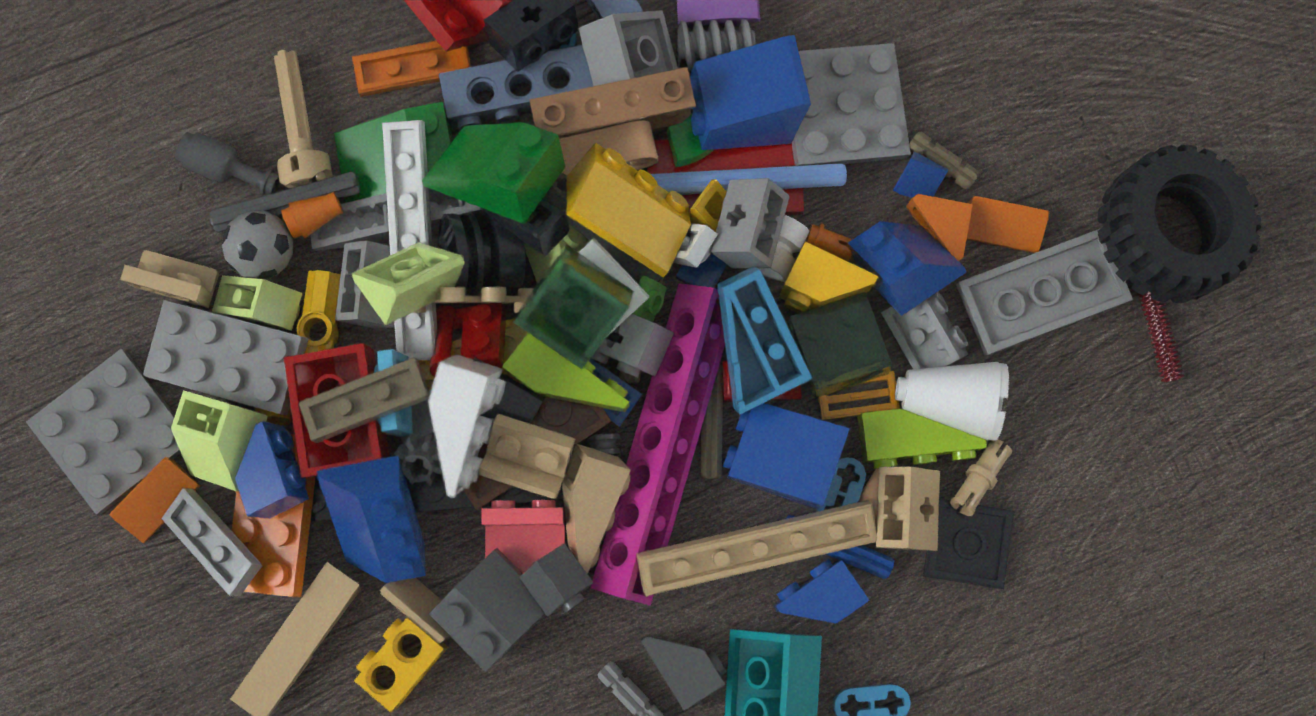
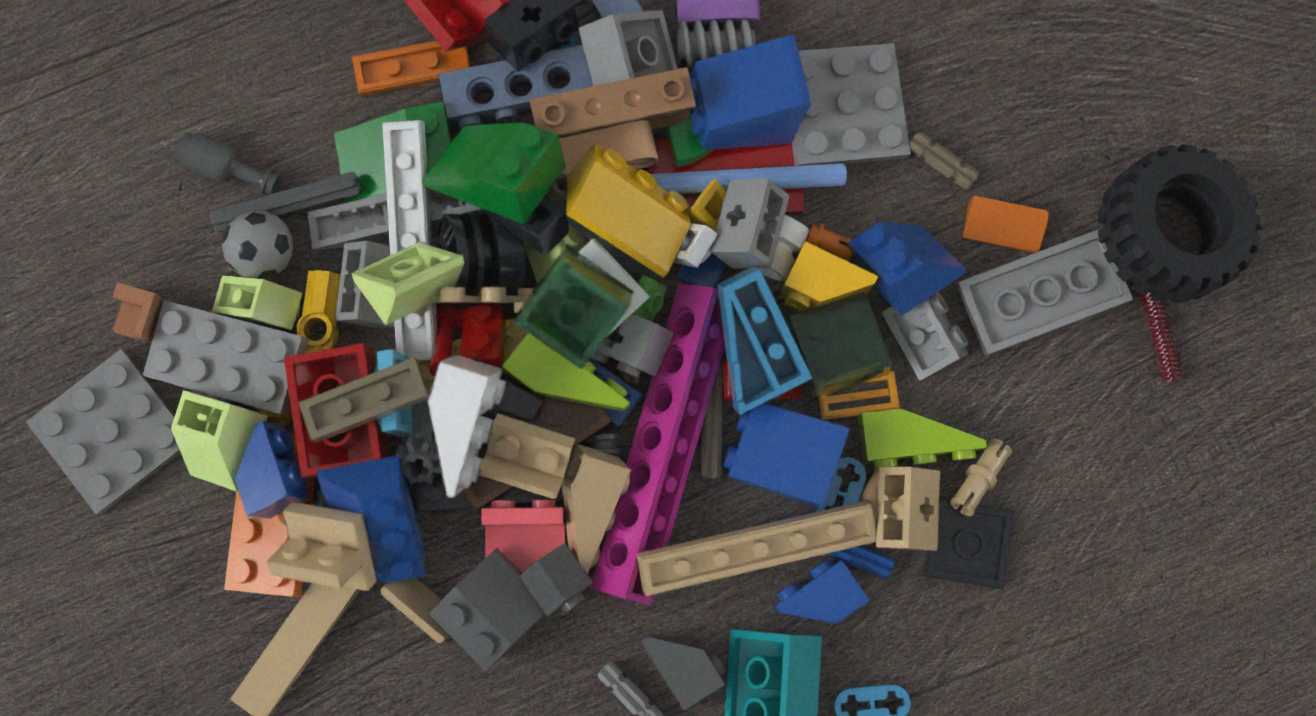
(137, 312): none -> nougat panel
(148, 502): orange slope -> none
(172, 278): tan bracket -> none
(211, 542): light grey plate -> none
(302, 161): tan piece -> none
(310, 214): orange cone -> none
(324, 548): none -> tan bracket
(407, 669): yellow brick -> none
(920, 177): blue slope -> none
(944, 220): orange slope -> none
(958, 396): white cone -> none

